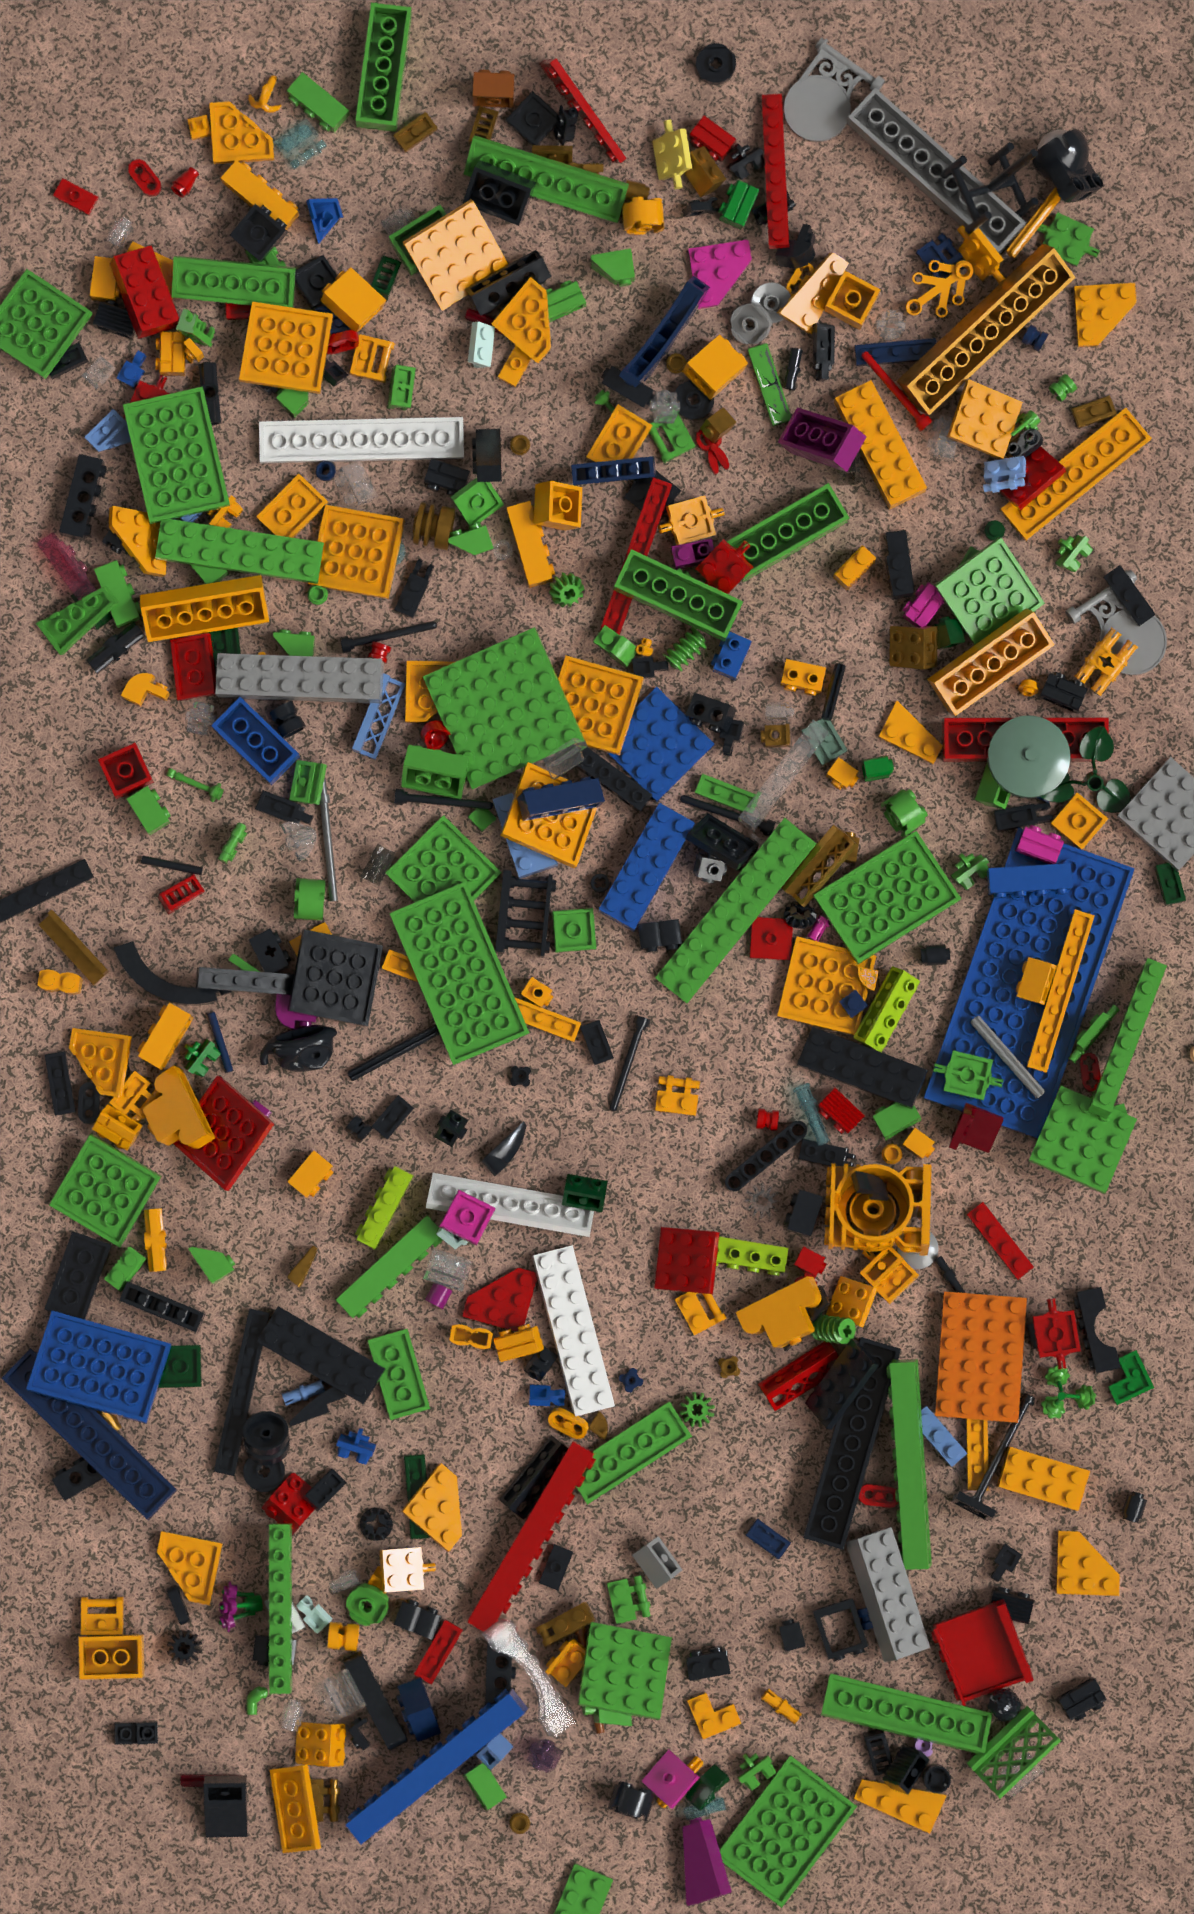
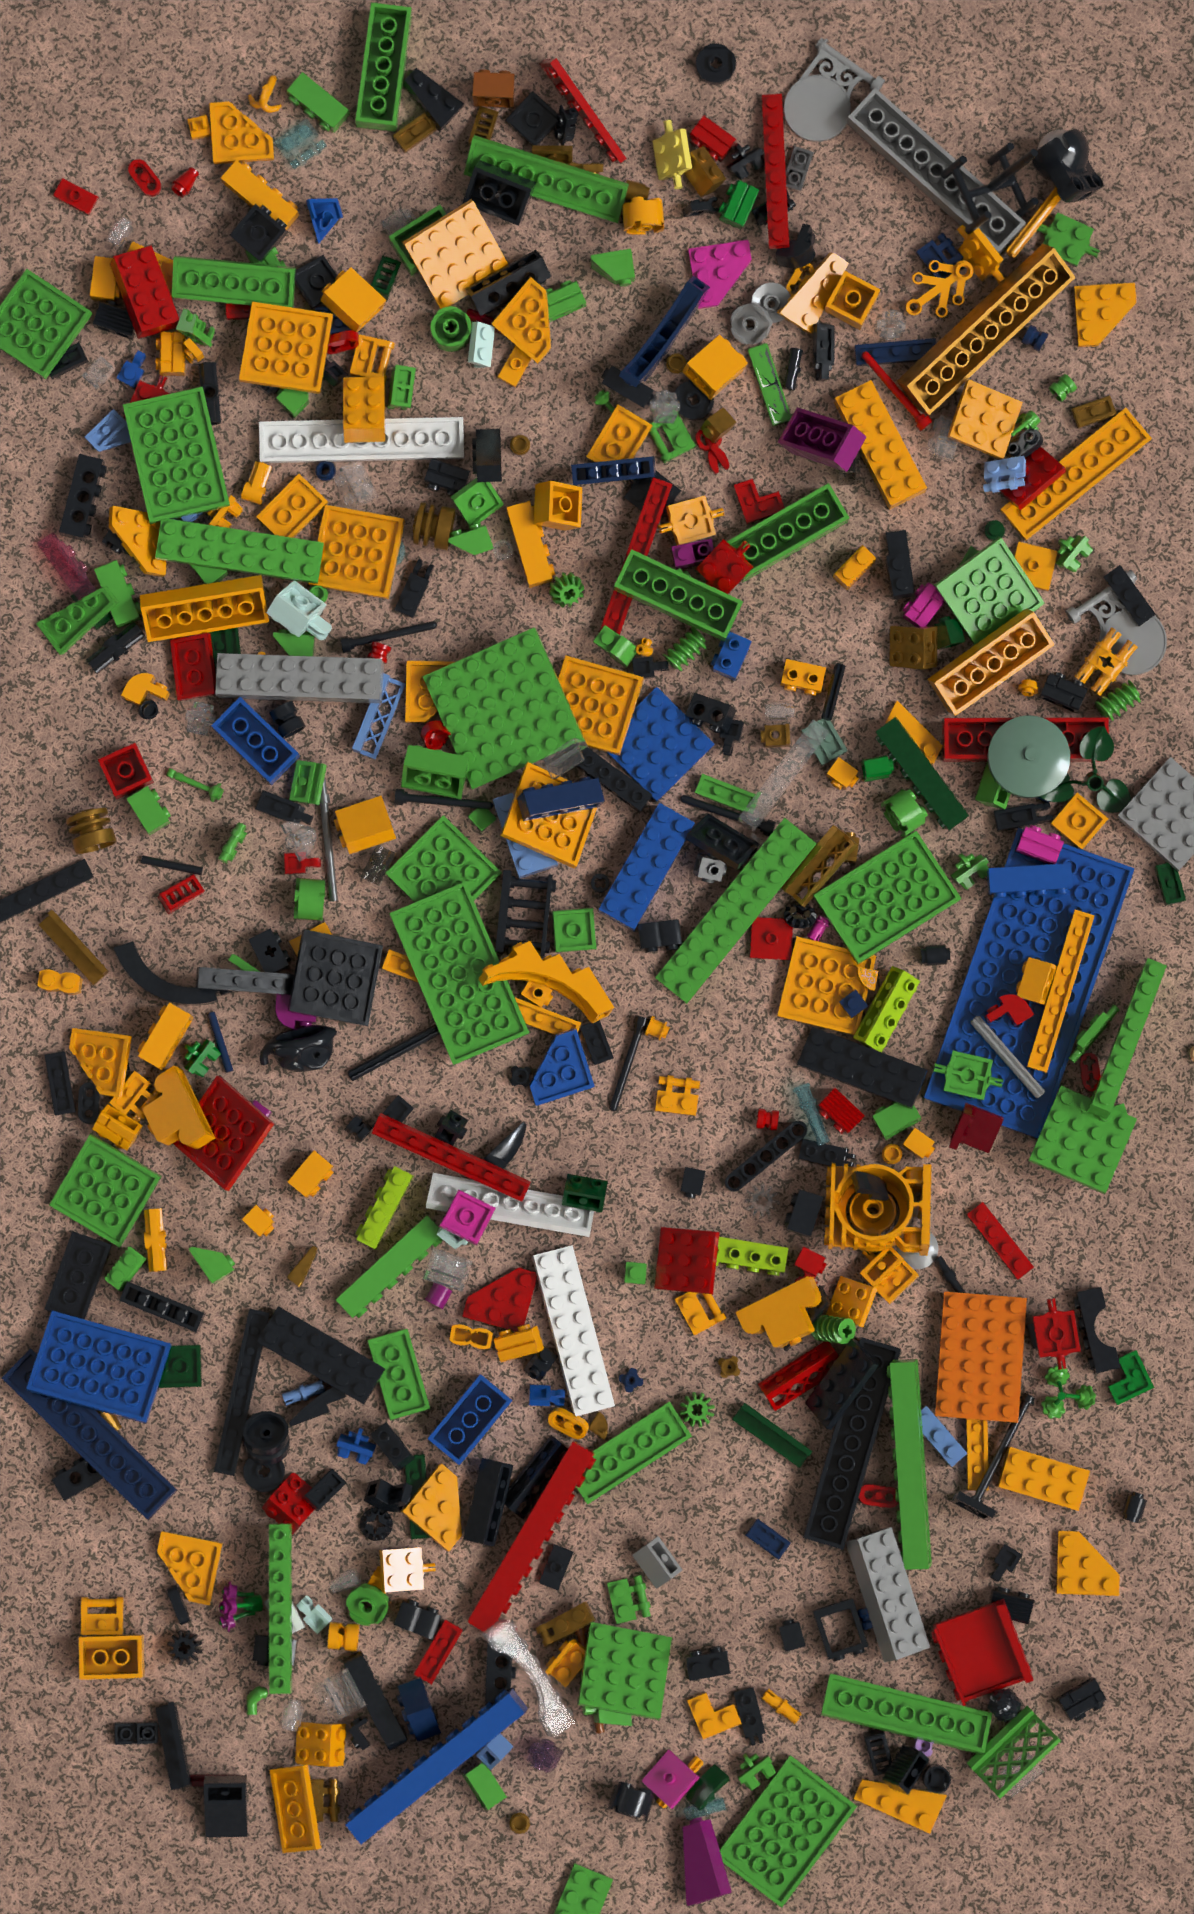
(90, 827): none -> pearl gold wheel
(148, 709): none -> black plate
(173, 1746): none -> black fence
(256, 484): none -> light orange piece
(259, 1221): none -> light orange brick
(293, 866): none -> red plate
(299, 611): none -> light aqua brick
(364, 409): none -> light orange brick
(364, 825): none -> light orange brick
(386, 1496): none -> black brick
(392, 1446): none -> black brick
(436, 101): none -> black wing
(443, 337): none -> bright green brick
(451, 1157): none -> red plate
(470, 1419): none -> blue brick
(488, 1502): none -> black brick
(561, 1070): none -> blue plate
(577, 986): none -> light orange arch
(635, 1273): none -> bright green brick
(657, 1028): none -> light orange brick
(692, 1182): none -> black brick
(749, 1714): none -> black hinge
(755, 507): none -> red plate
(772, 1435): none -> dark green fence
(798, 167): none -> flat silver slope
(922, 773): none -> dark green brick
(1013, 1006): none -> red brick
(1036, 563): none -> light orange plate
(1118, 700): none -> bright green piece

